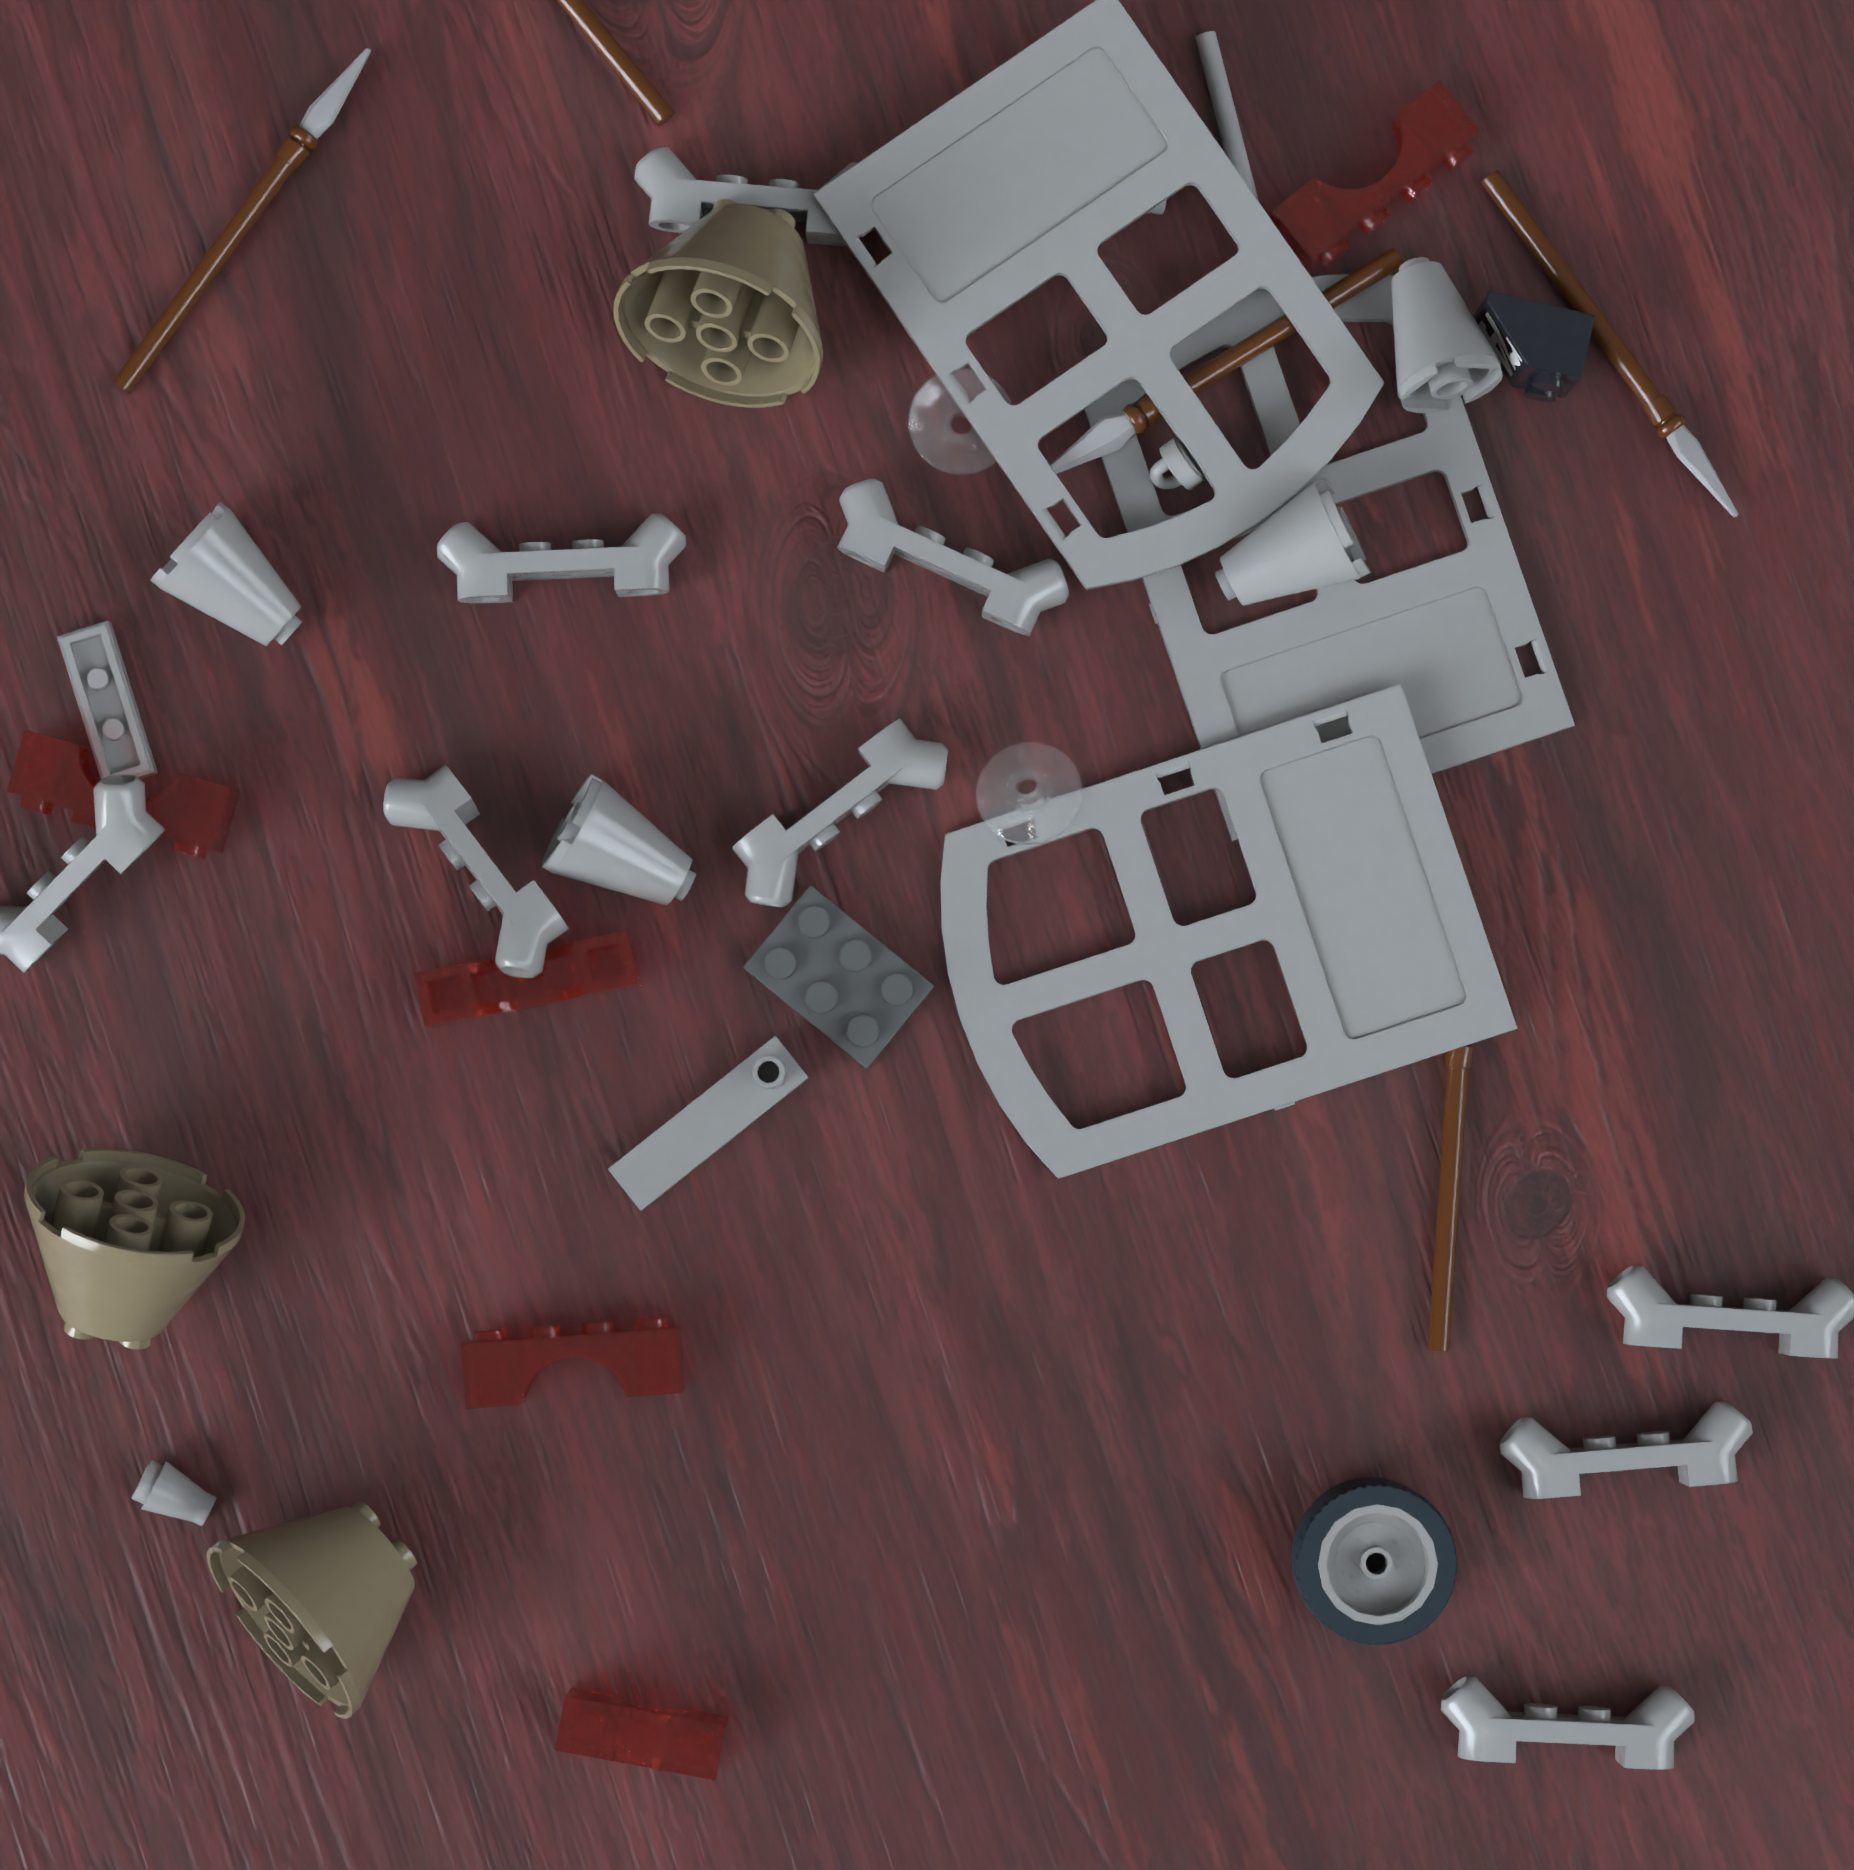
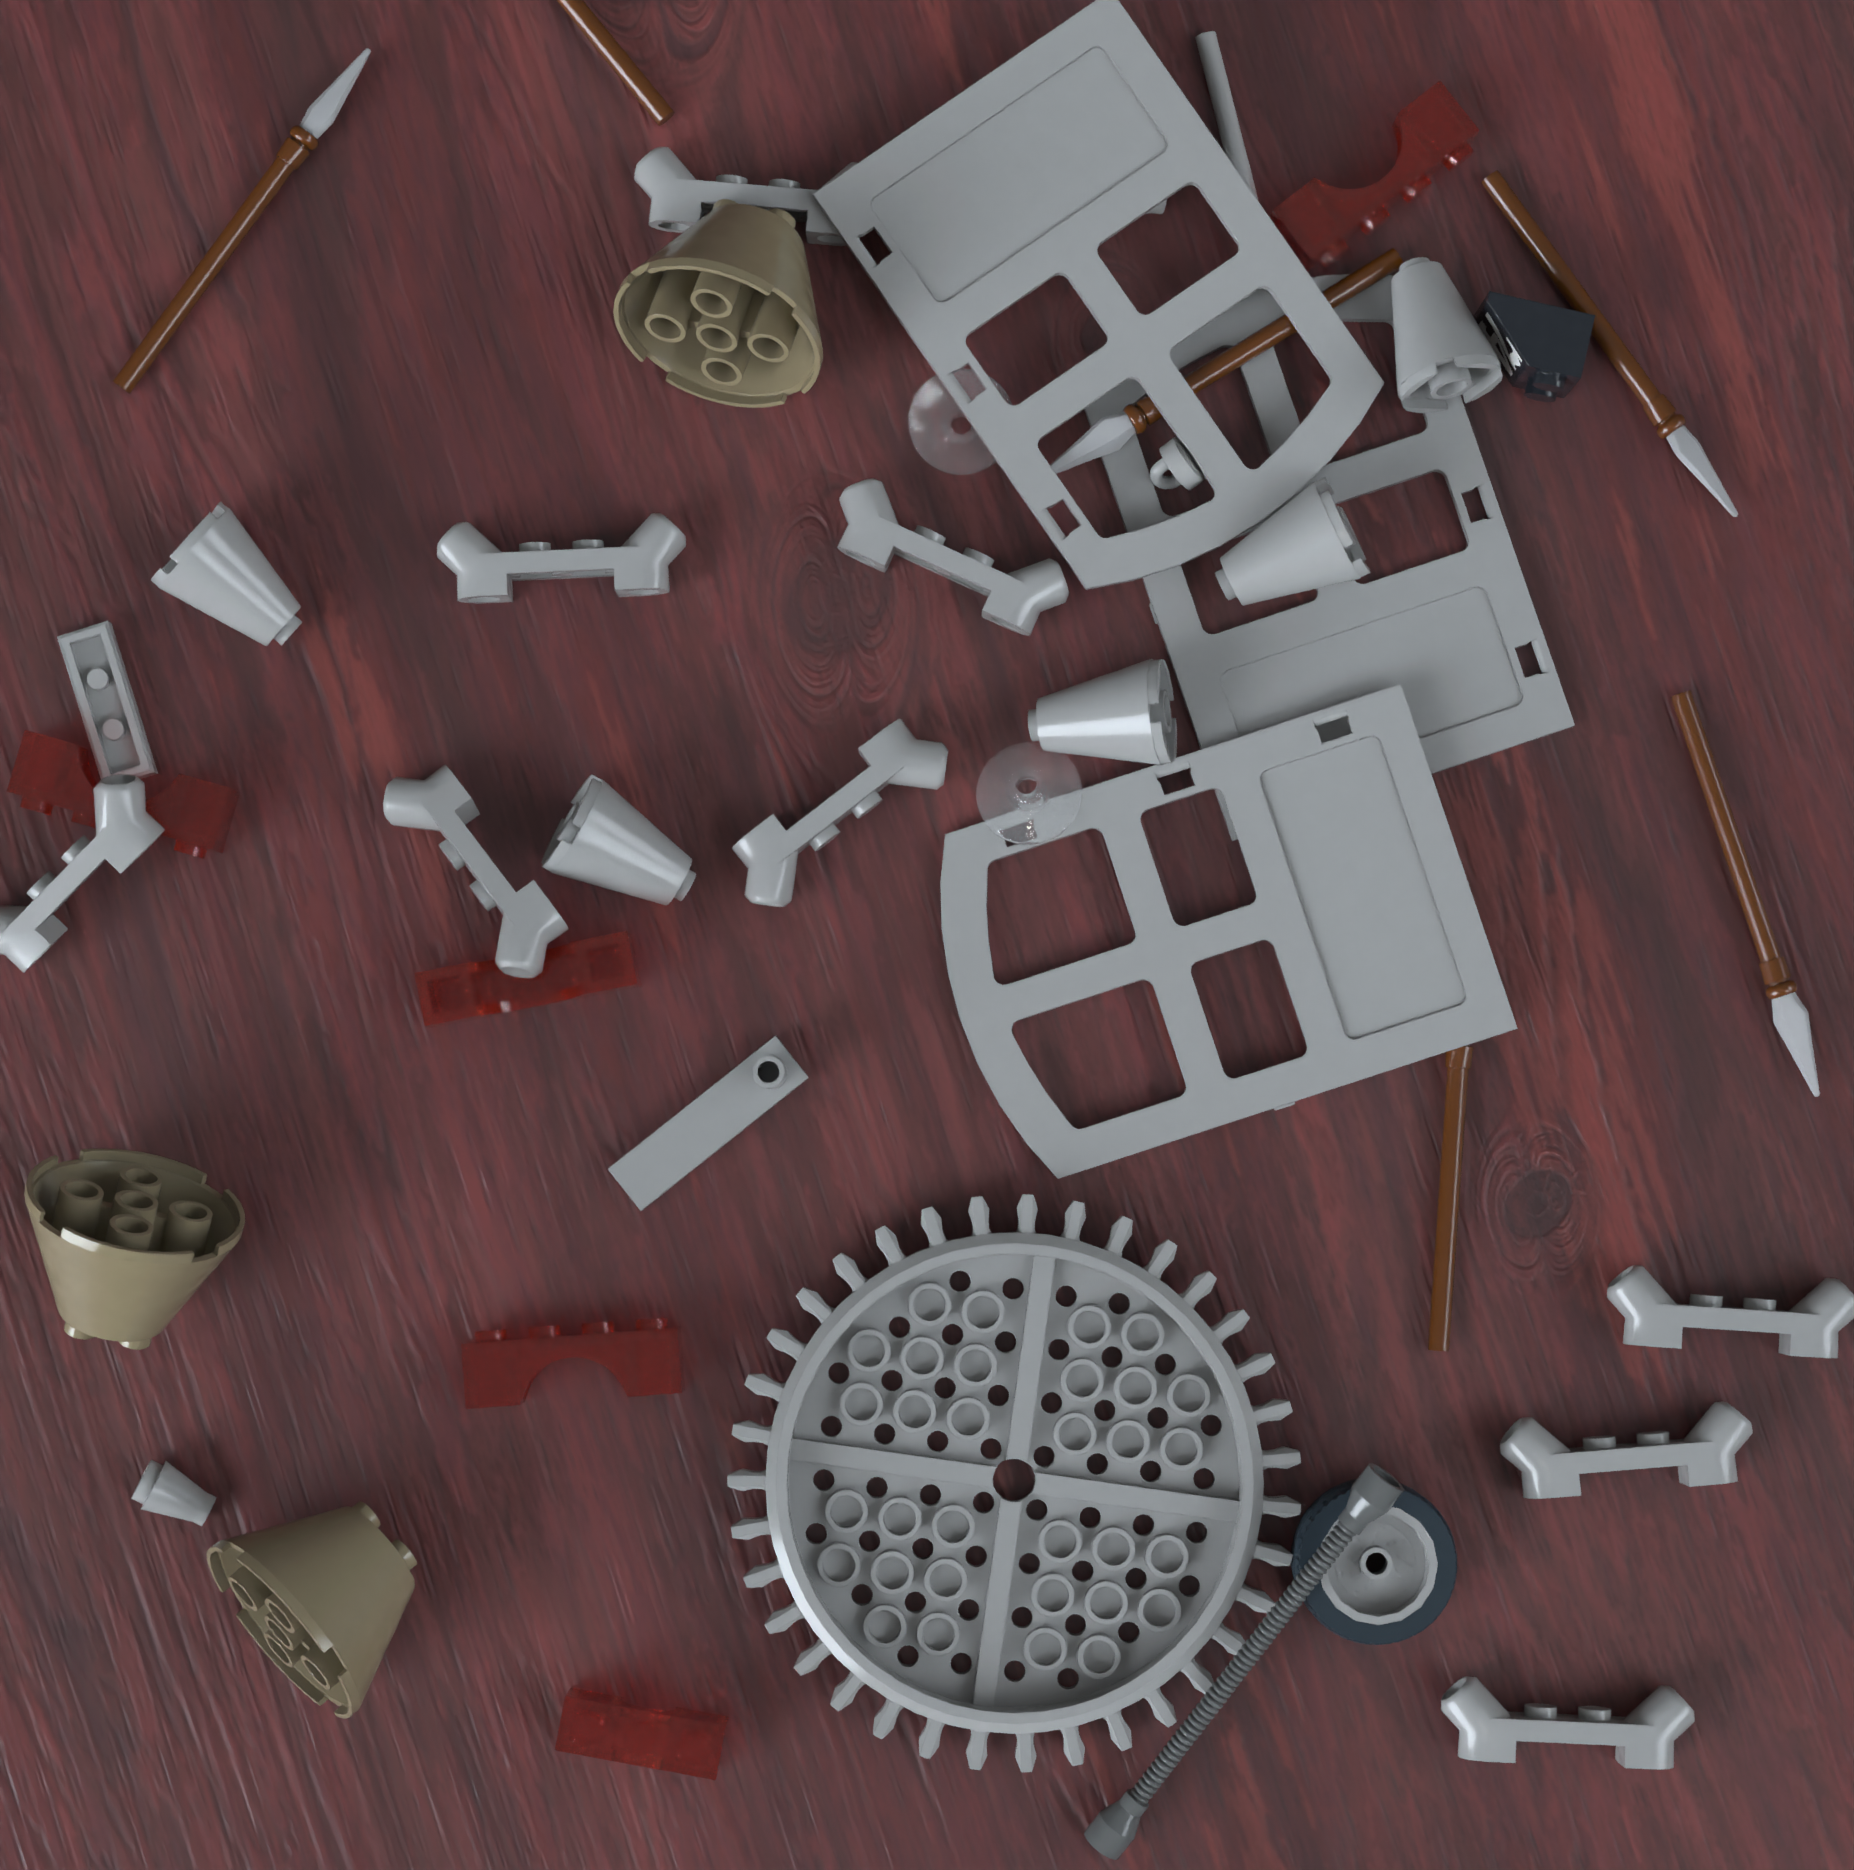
(838, 977): dark grey plate -> none
(1108, 1668): none -> light grey gear
(1111, 716): none -> light grey cone
(1369, 1499): none -> dark grey hose
(1788, 1011): none -> reddish brown piece

